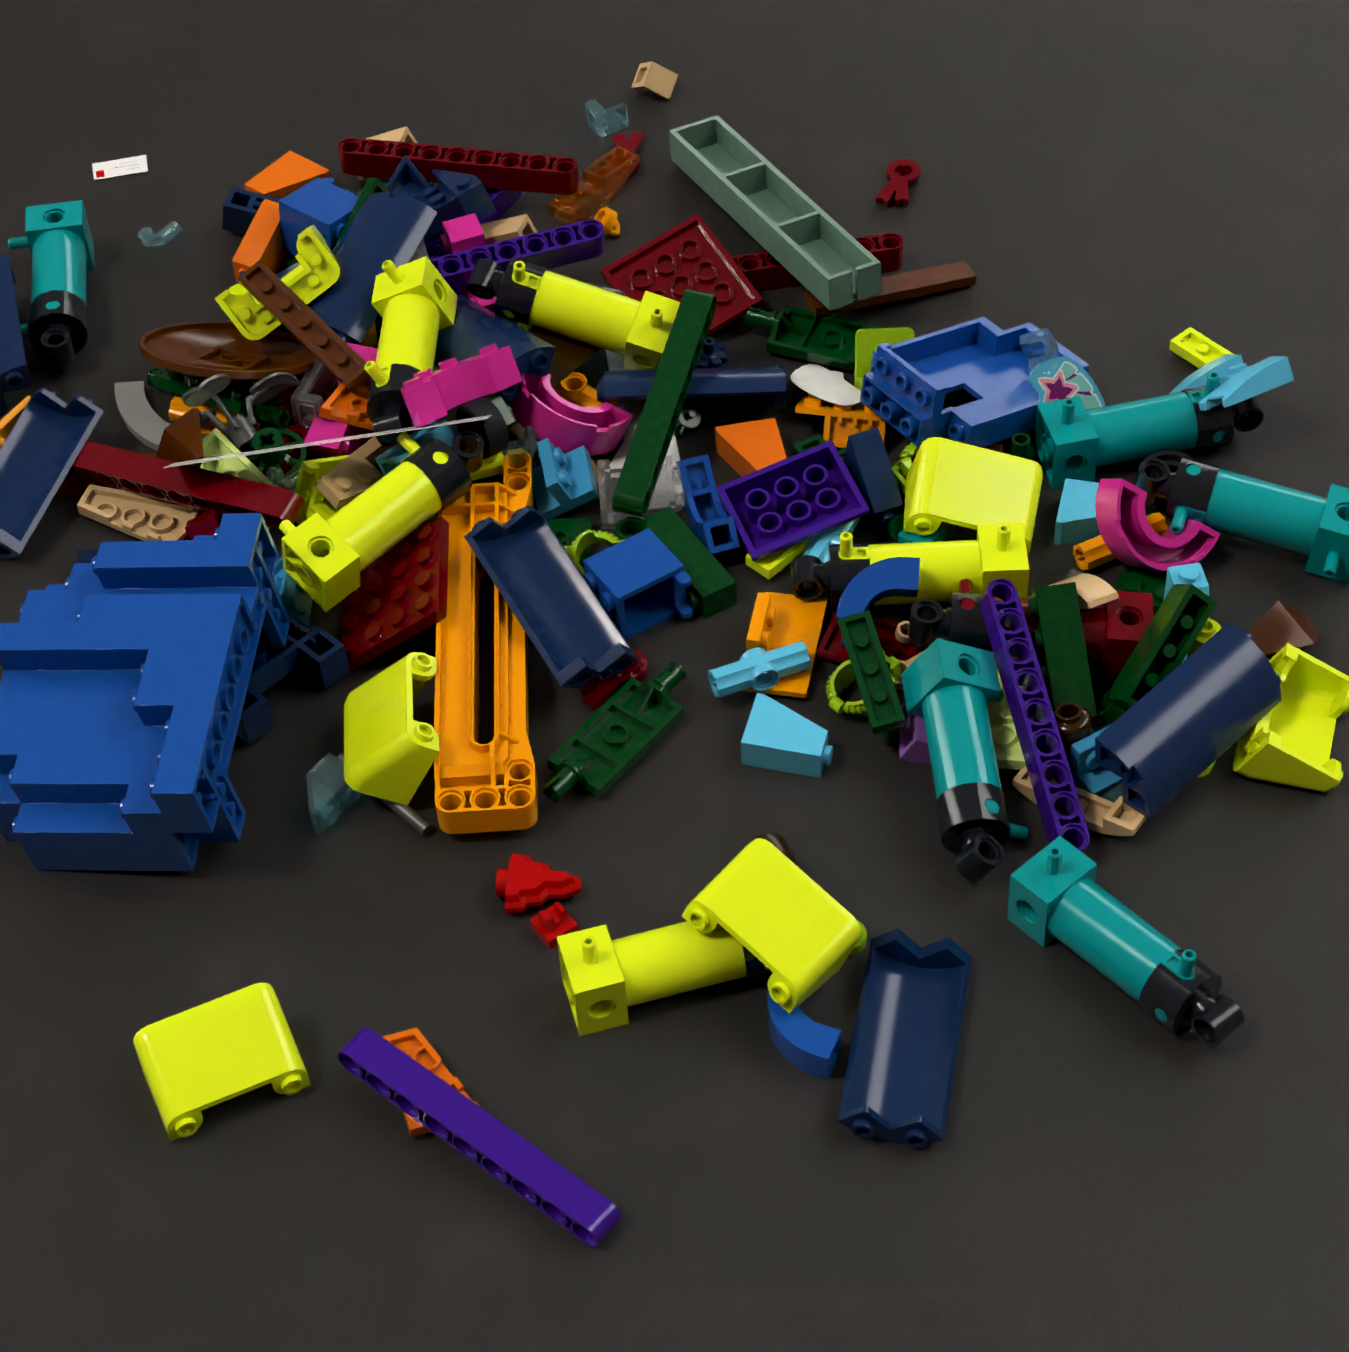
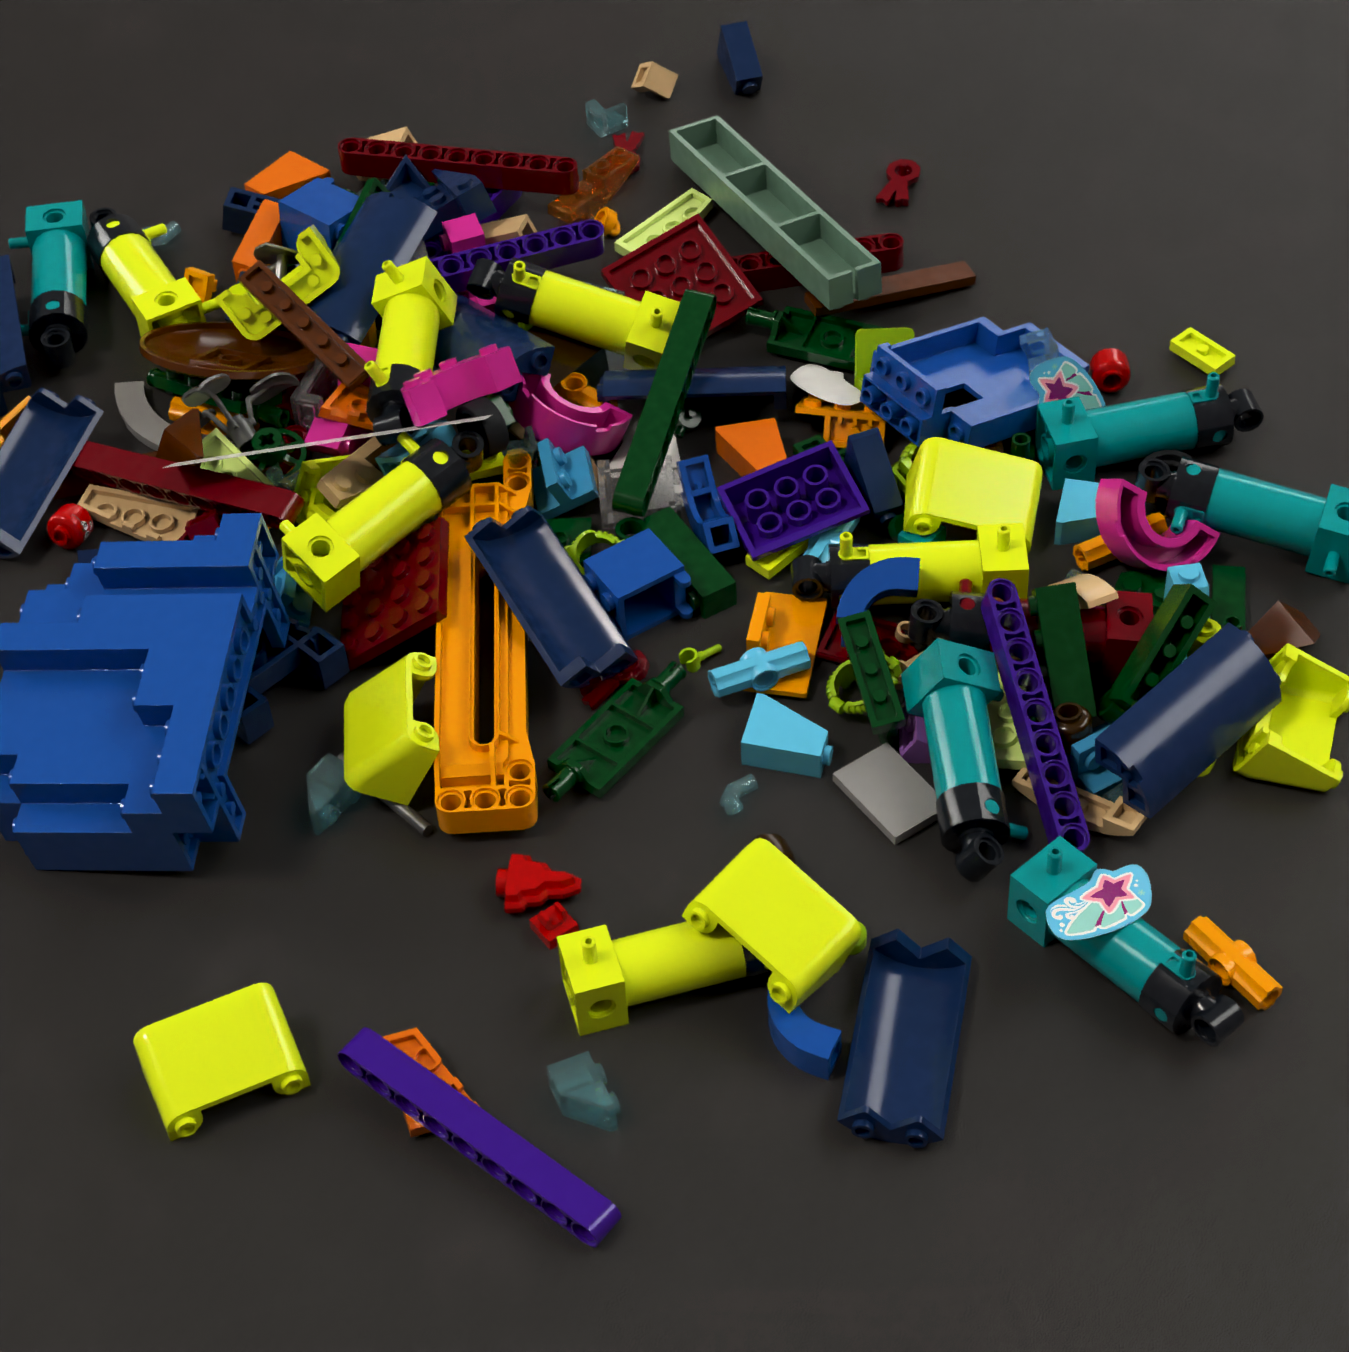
(70, 526): none -> red head
(120, 167): white sticker -> none
(140, 275): none -> neon yellow piece
(202, 282): none -> light orange tile
(277, 256): none -> flat silver shield
(582, 1093): none -> clear light blue slope
(676, 212): none -> yellowish green wing
(693, 658): none -> lime hand
(713, 354): dark blue plant -> none
(734, 791): none -> clear light blue arm
(739, 58): none -> dark blue slope
(889, 792): none -> light grey tile
(1102, 904): none -> sticker
(1110, 370): none -> red head
(1229, 593): none -> dark green piece
(1233, 962): none -> light orange piece
(1237, 379): medium azure wedge -> none

